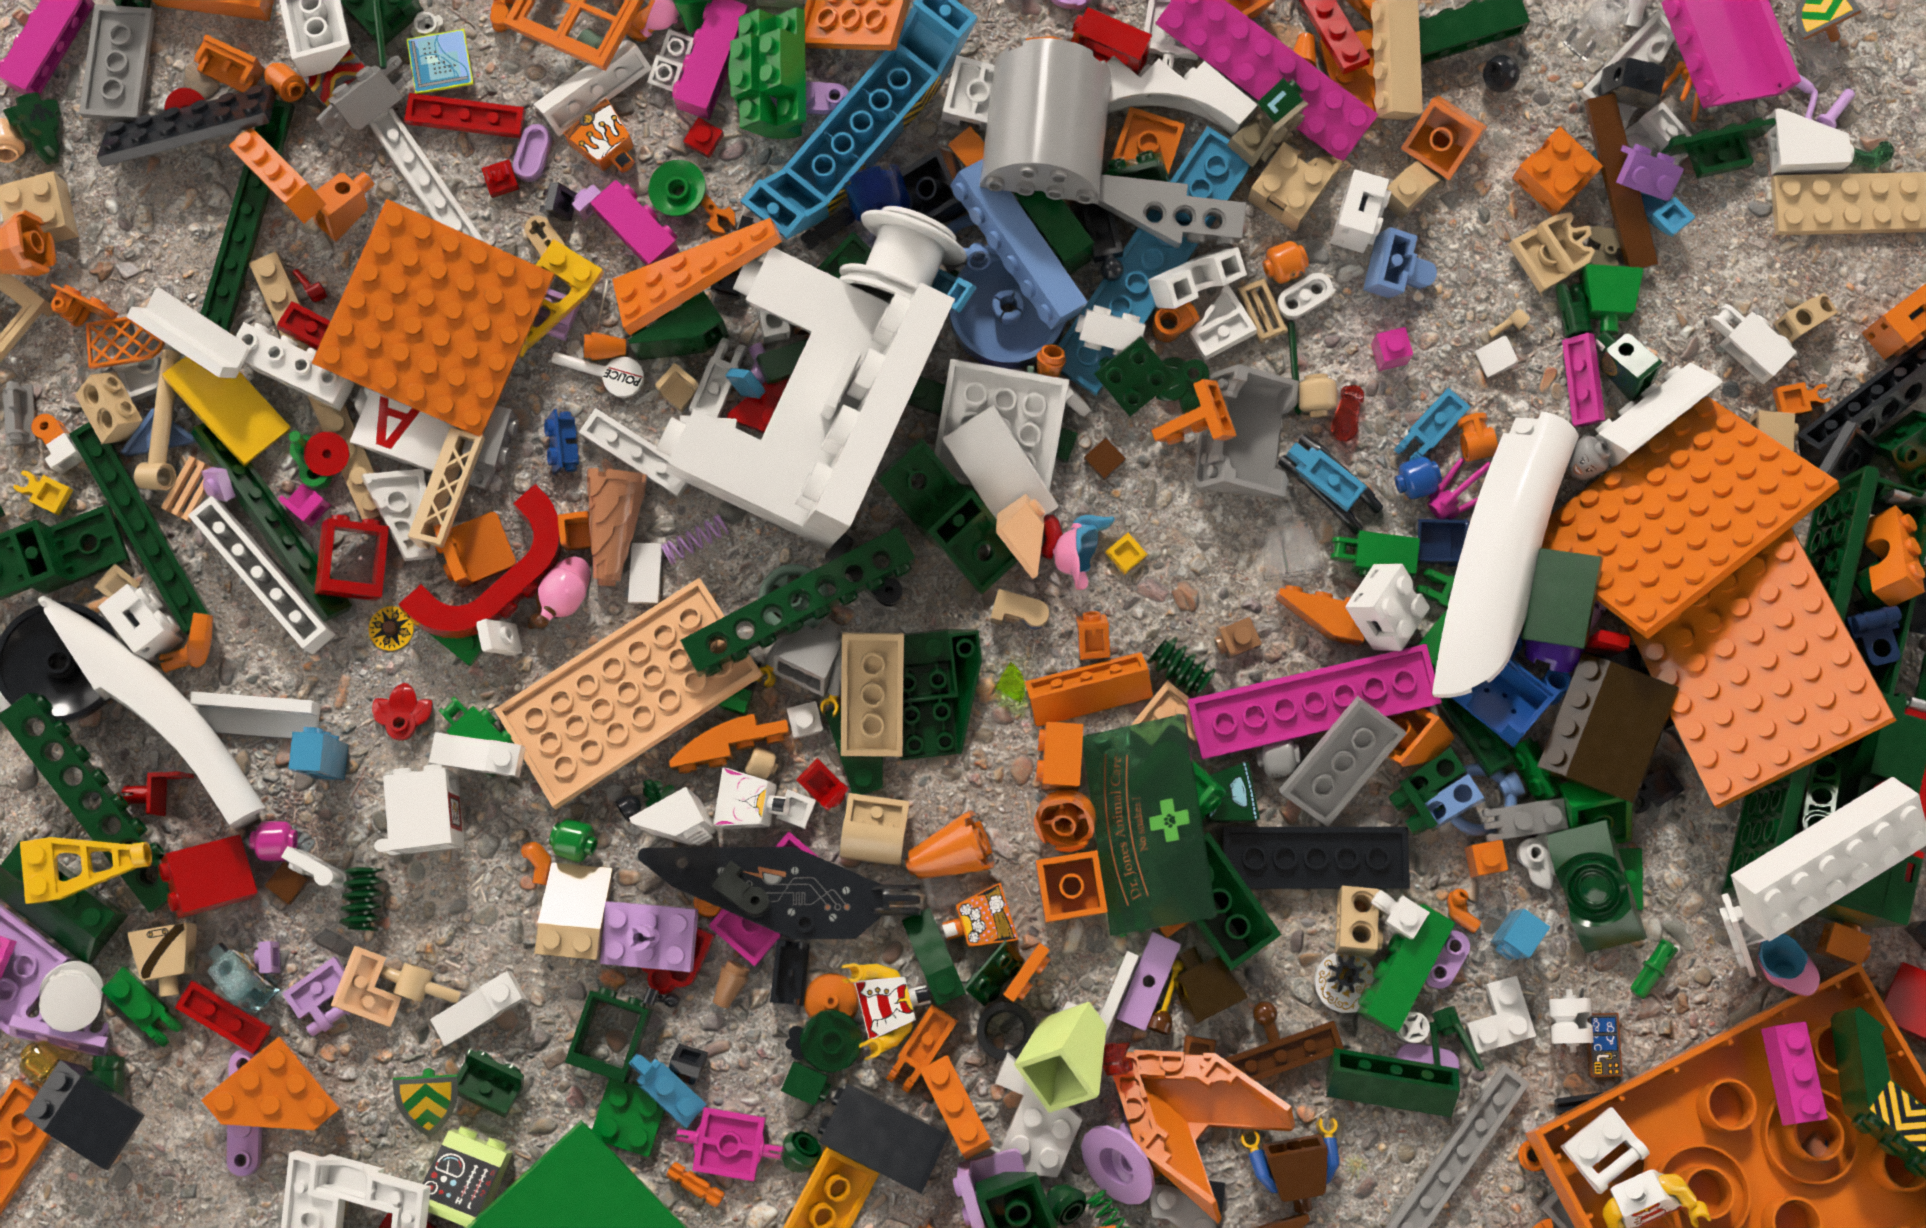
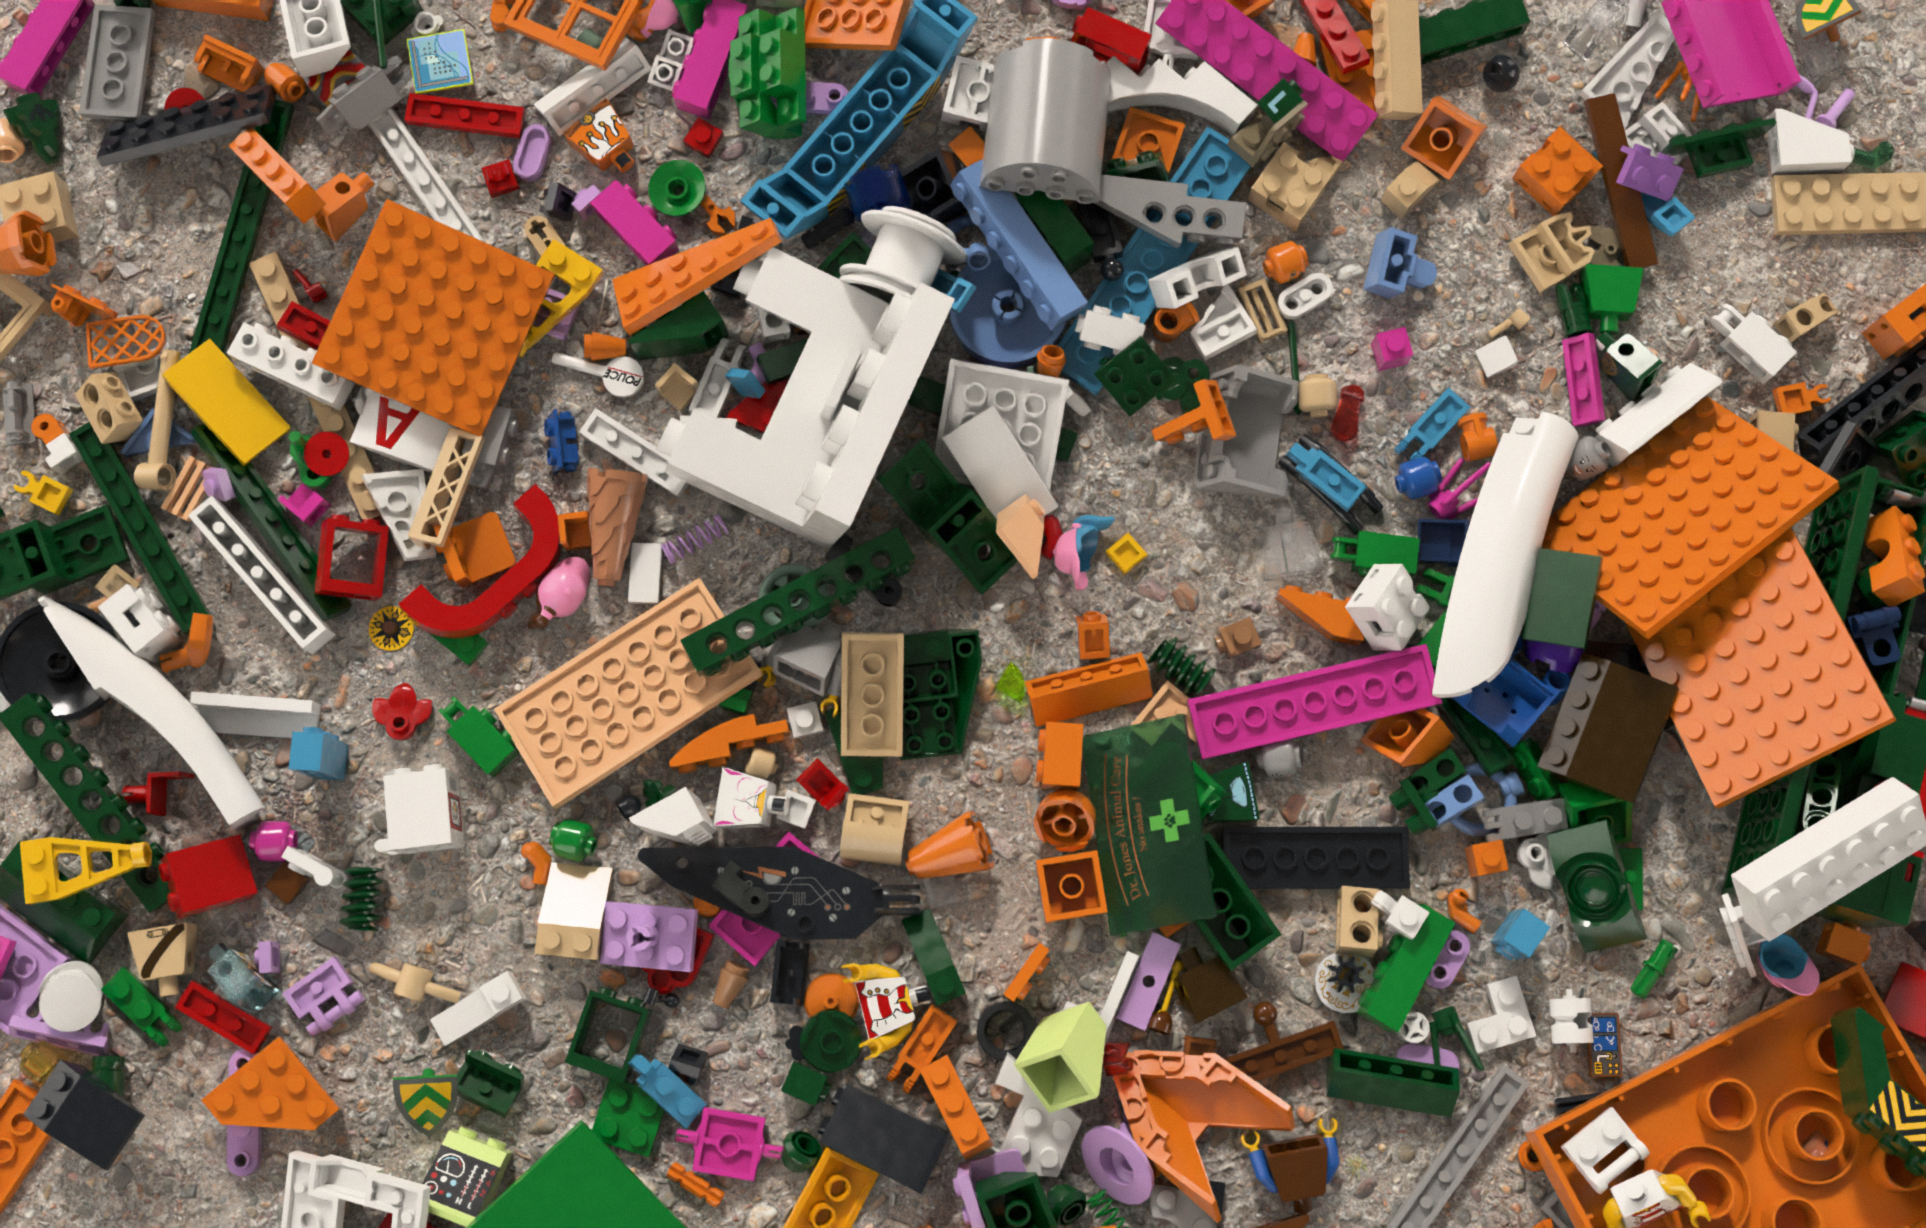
(191, 334): white panel -> none
(358, 990): light nougat plate -> none
(477, 754): white slope -> none
(499, 637): white plate -> none
(983, 919): torso -> none
(987, 981): dark green hinge -> none
(1019, 608): tan leg -> none
(1104, 458): reddish brown tile -> none
(1342, 761): light grey plate -> none
(1361, 211): white piece -> none
(1607, 643): red tile -> none
(1637, 83): black torso -> none
(1659, 788): black plate -> none
(1794, 1073): dark pink brick -> none

